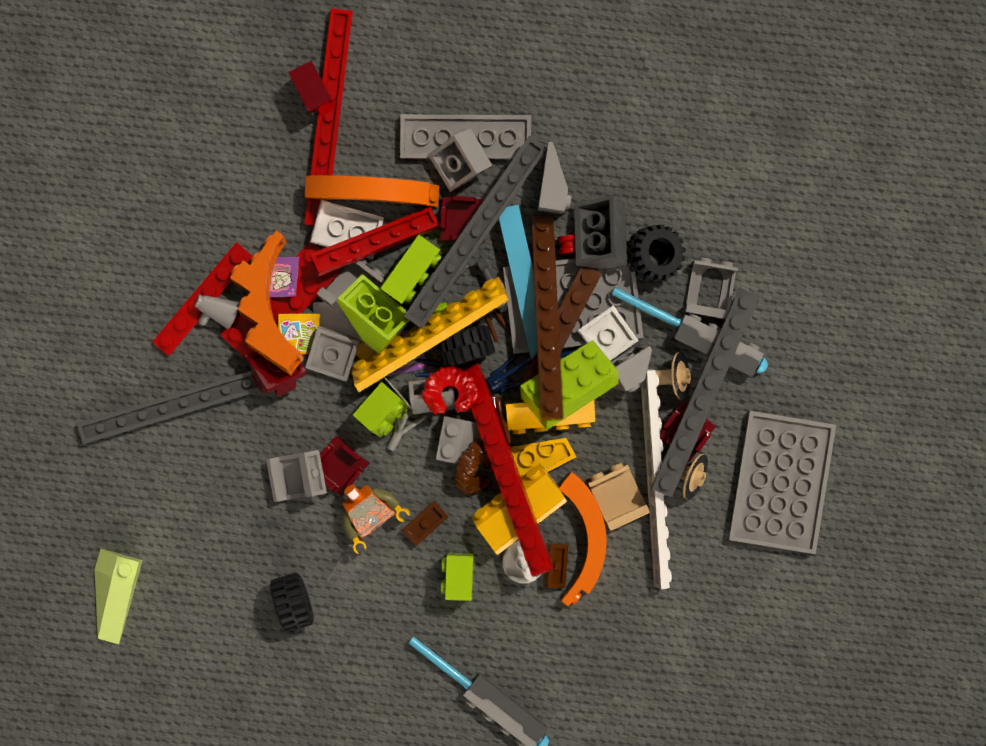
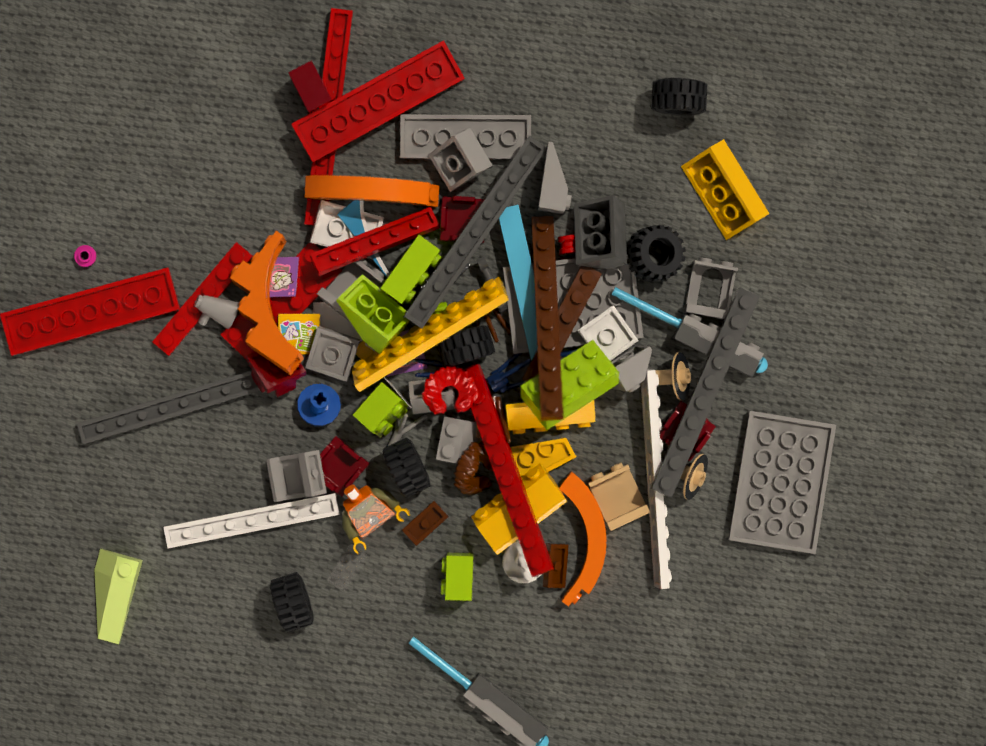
(90, 311): none -> red plate
(91, 259): none -> dark pink plate
(251, 520): none -> white plate
(318, 404): none -> blue piece
(354, 219): none -> dark azure sticker
(377, 101): none -> red plate
(406, 467): none -> black tyre
(679, 96): none -> black tyre
(725, 189): none -> yellow slope

